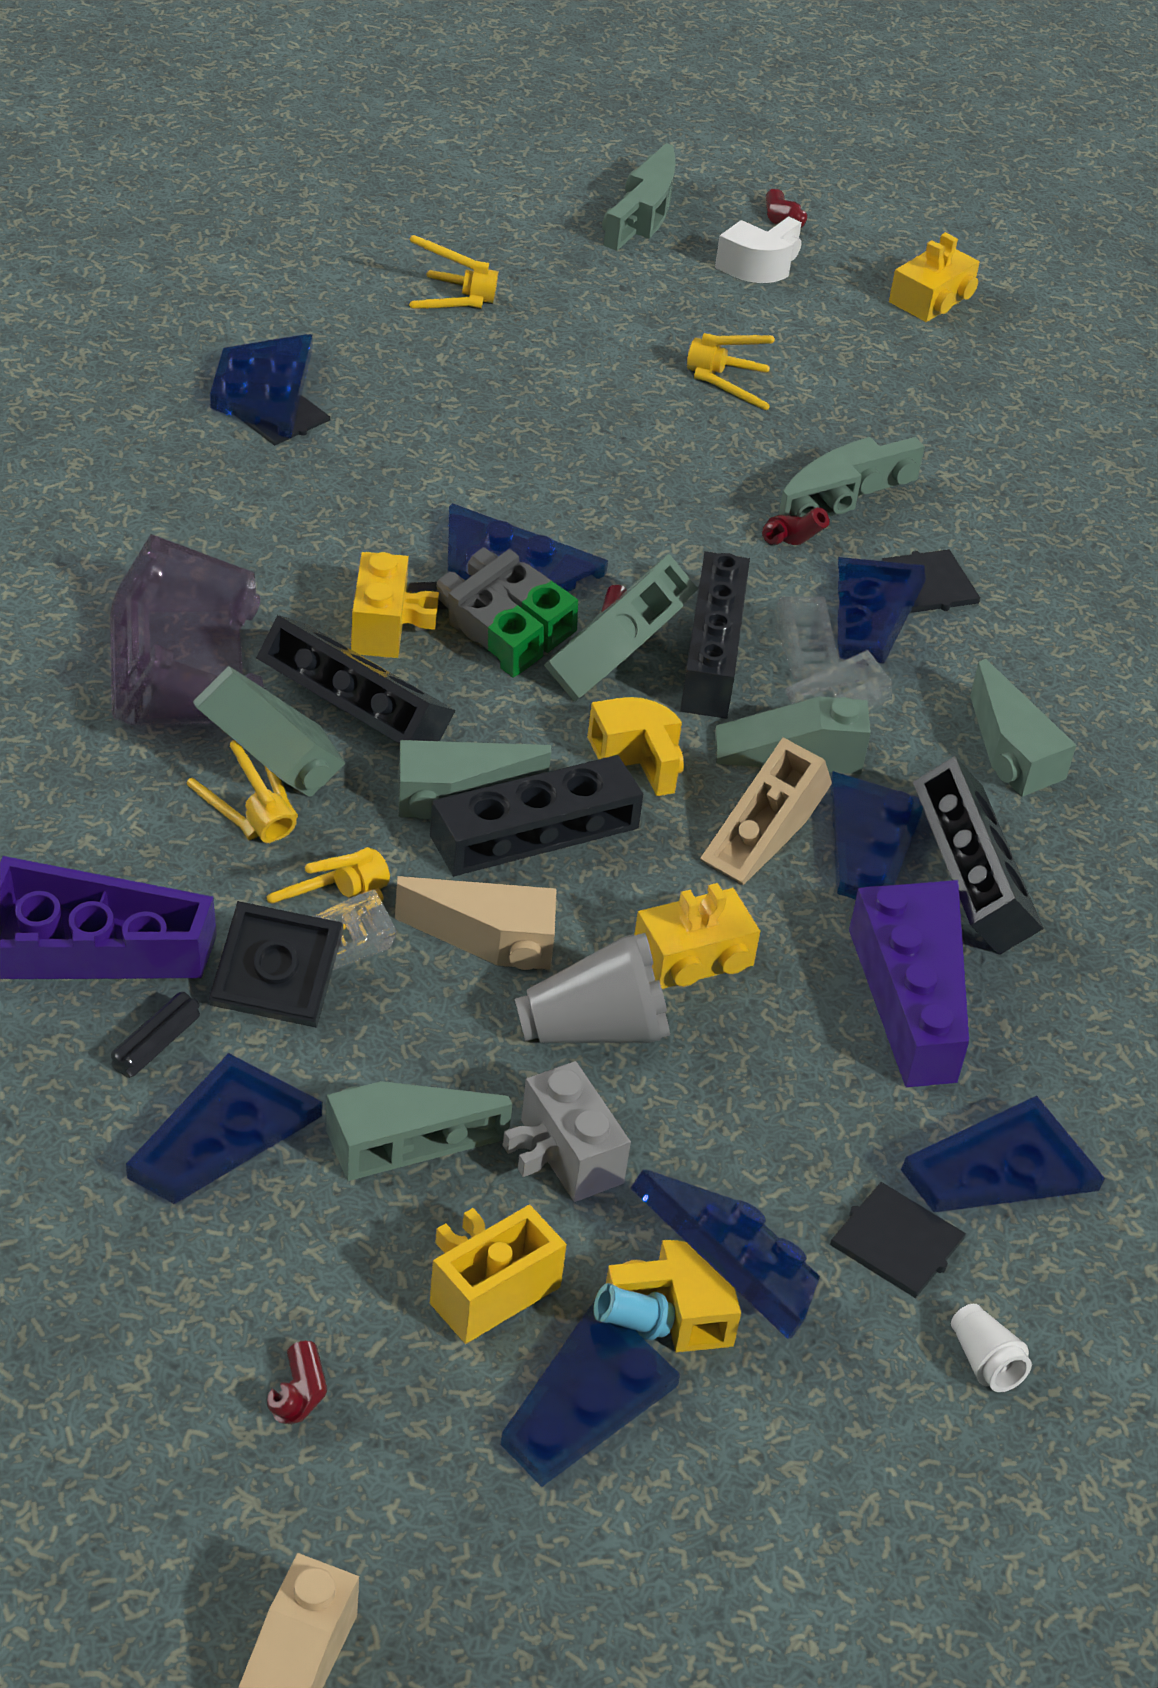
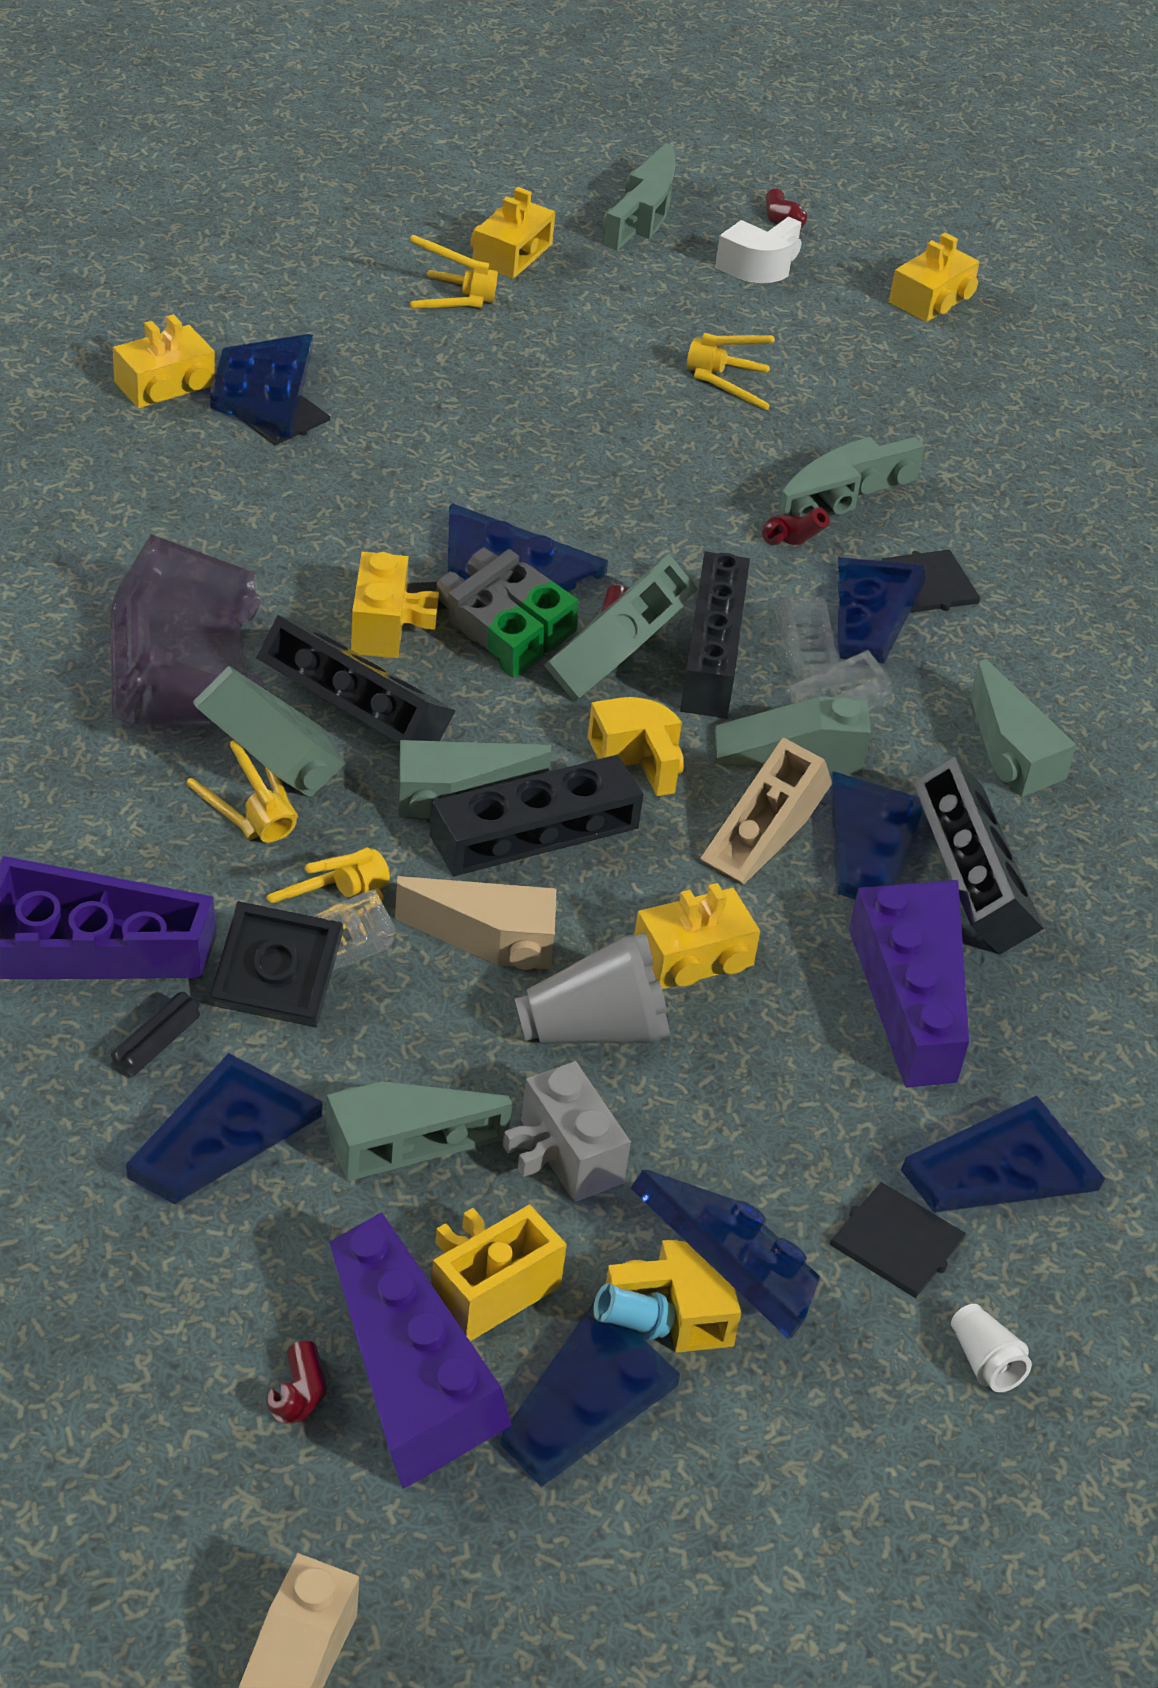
(163, 363): none -> yellow brick
(421, 1366): none -> dark purple wedge
(513, 234): none -> yellow brick

